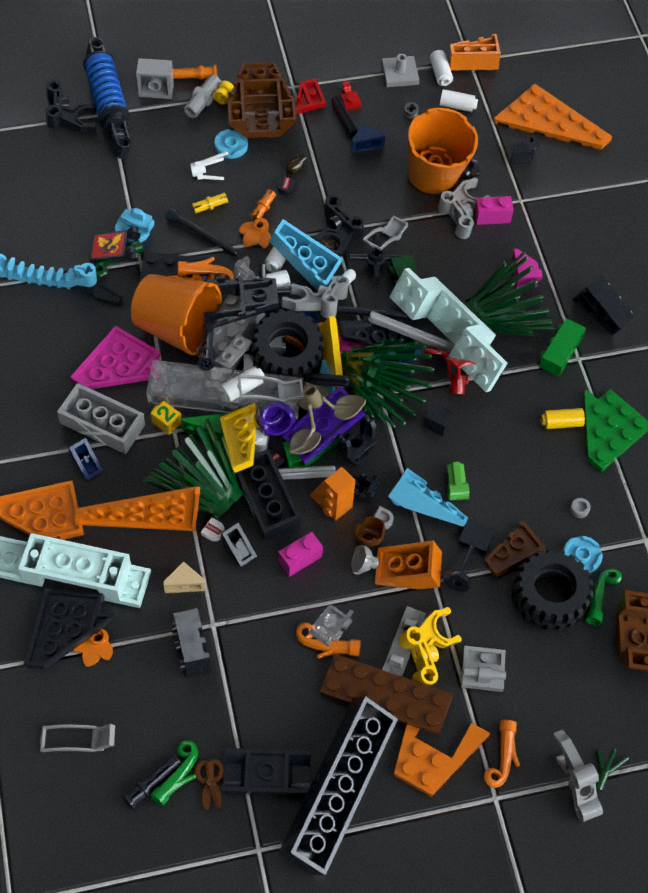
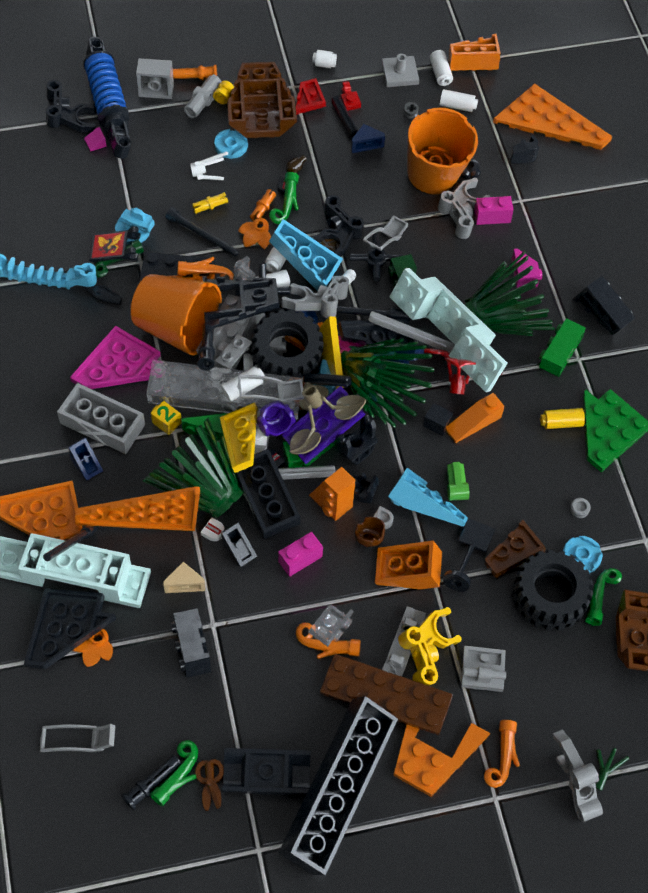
(85, 533): none -> black bar
(95, 140): none -> dark pink slope
(291, 181): none -> green plant
(324, 59): none -> white brick
(363, 560): light grey piece -> none
(476, 417): none -> orange slope

